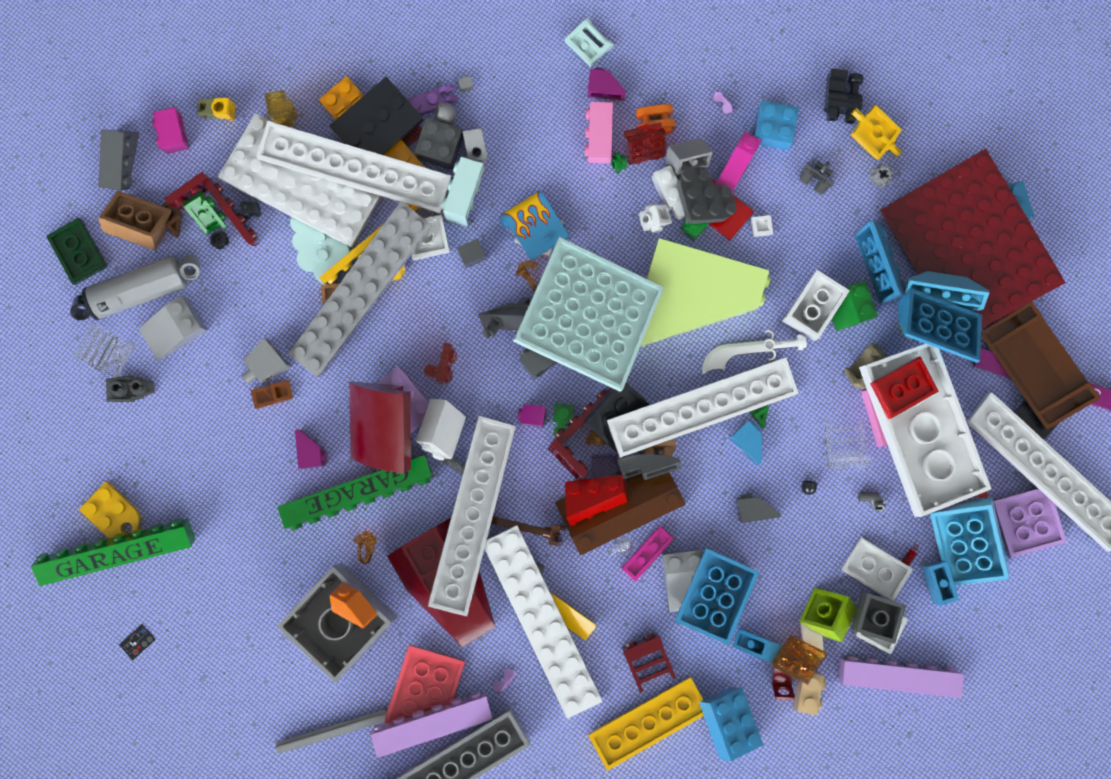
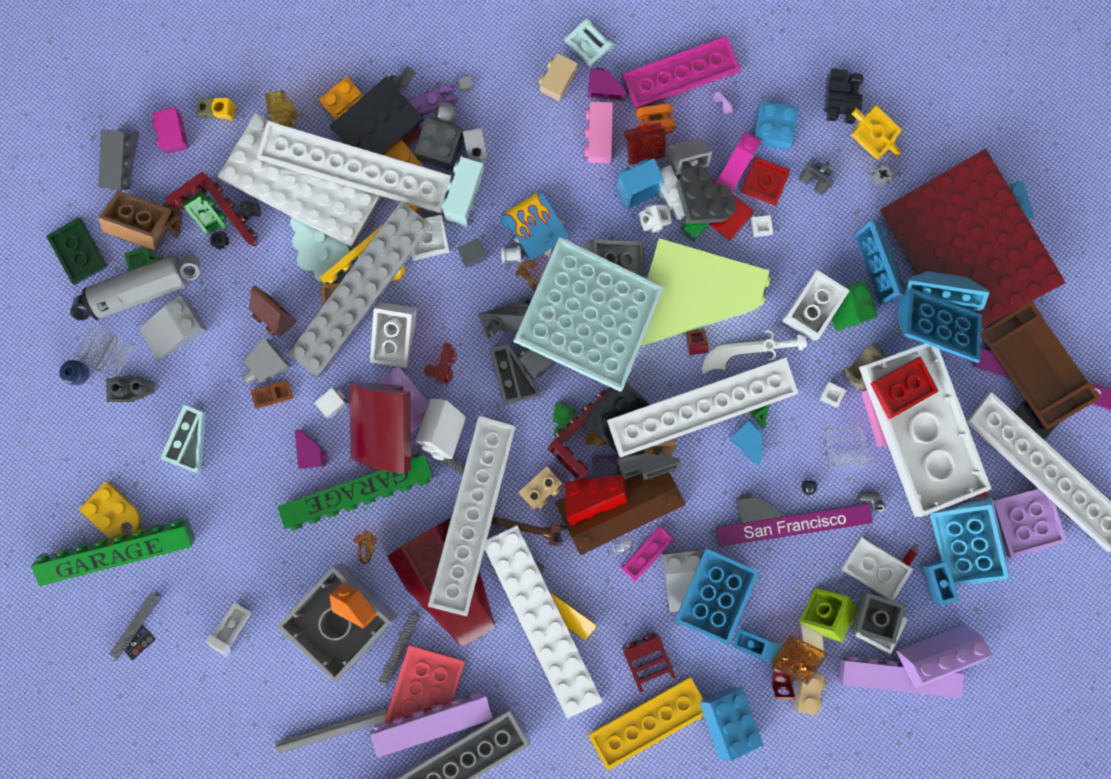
(74, 372): none -> dark blue head
(130, 629): none -> light grey piece
(140, 258): none -> green slope
(187, 440): none -> light aqua wedge
(228, 629): none -> white bracket
(270, 312): none -> reddish brown slope
(331, 402): none -> white brick
(392, 334): none -> white slope
(399, 655): none -> light grey piece
(401, 81): none -> dark grey arm
(508, 675): lavender piece -> none
(511, 254): none -> white bush
(512, 378): none -> dark grey wedge
(532, 415): magenta slope -> none
(540, 488): none -> tan brick
(557, 77): none -> tan brick
(618, 162): green plate -> none
(623, 253): none -> light grey slope
(639, 183): none -> dark azure piece
(681, 72): none -> dark pink plate
(697, 342): none -> dark red slope
(765, 181): none -> red tile
(794, 525): none -> magenta tile
(832, 394): none -> white plate
(943, 655): none -> lavender slope

